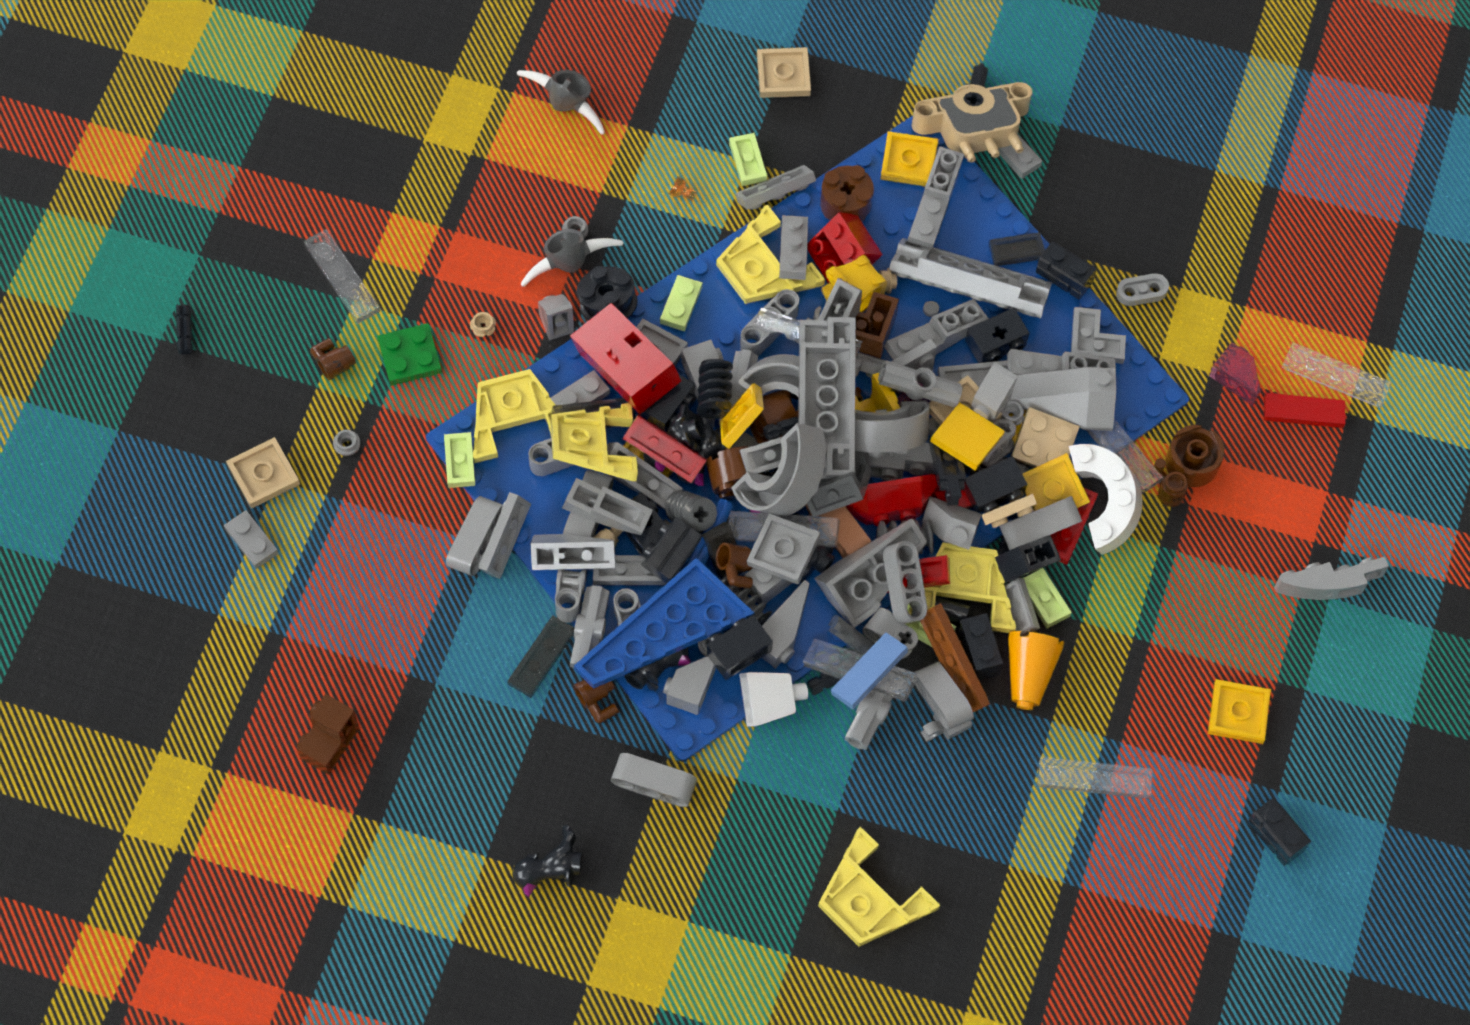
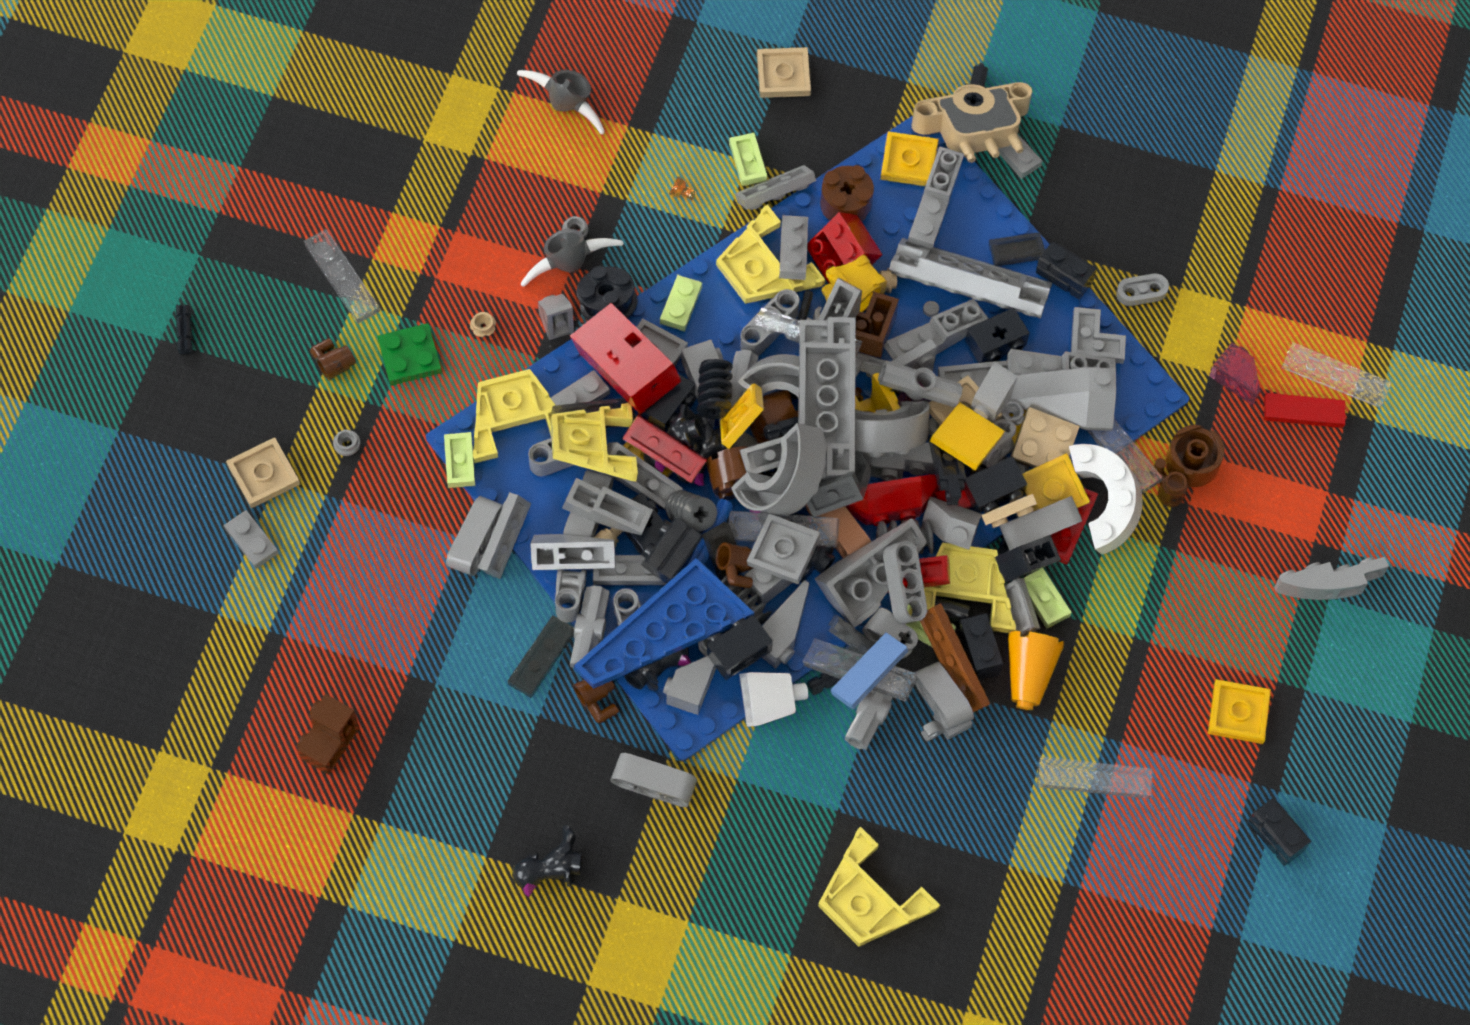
(805, 305): none -> black piece

